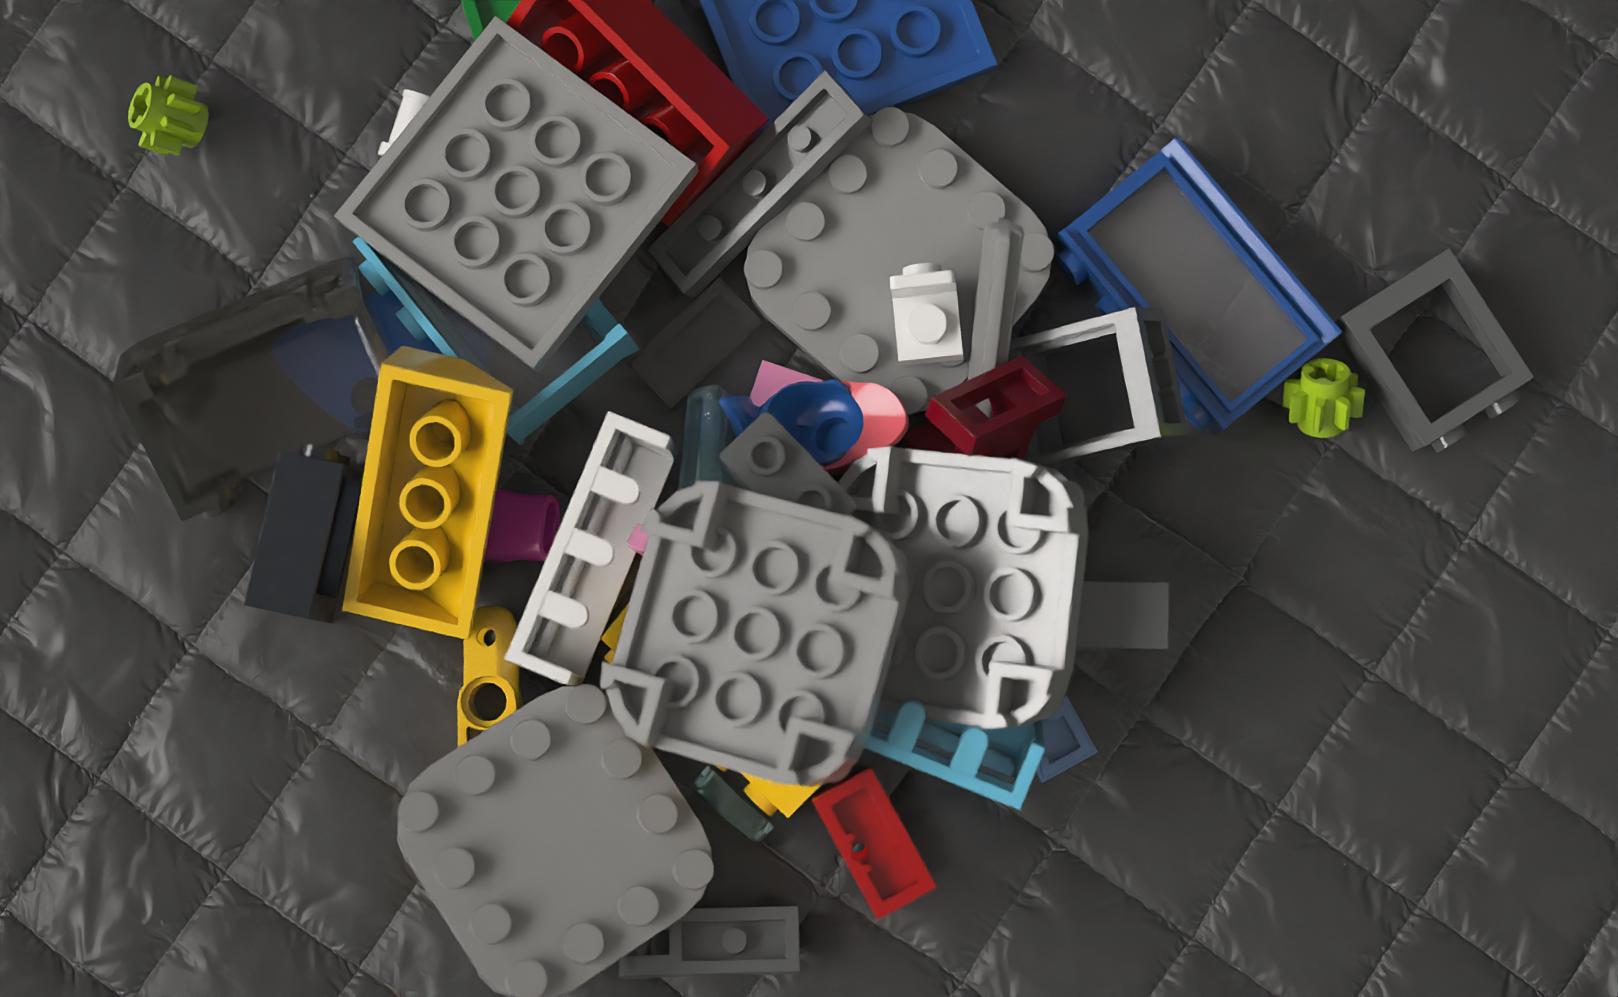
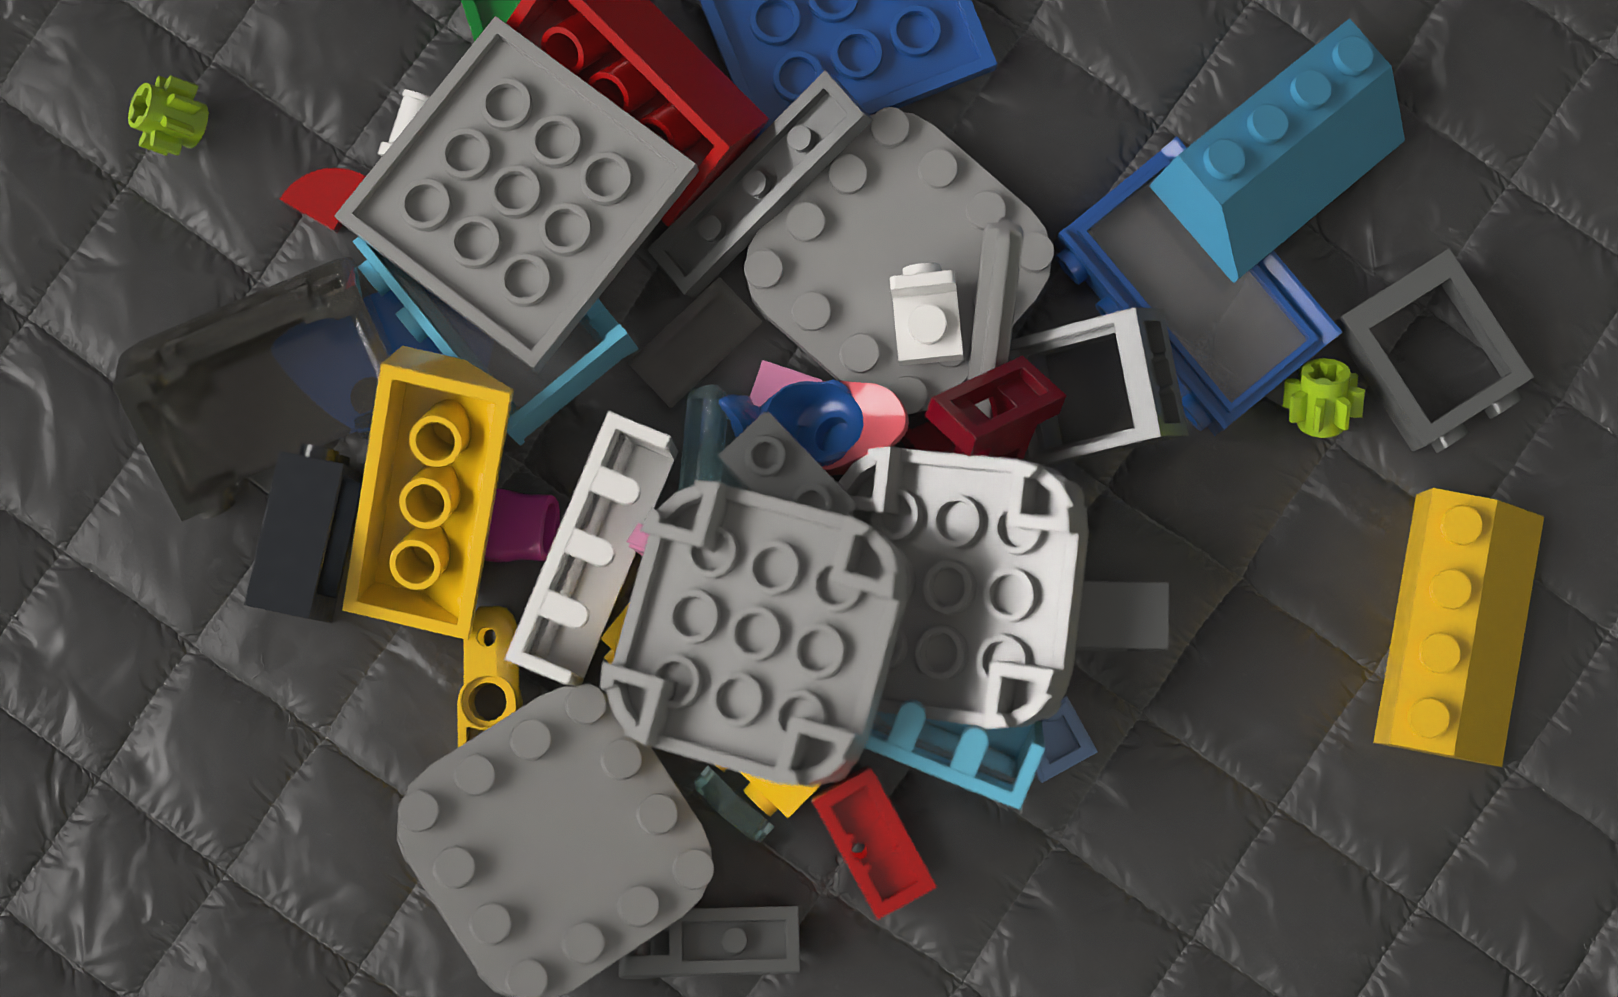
(322, 194): none -> red tile
(1285, 151): none -> dark azure slope
(1459, 627): none -> yellow slope

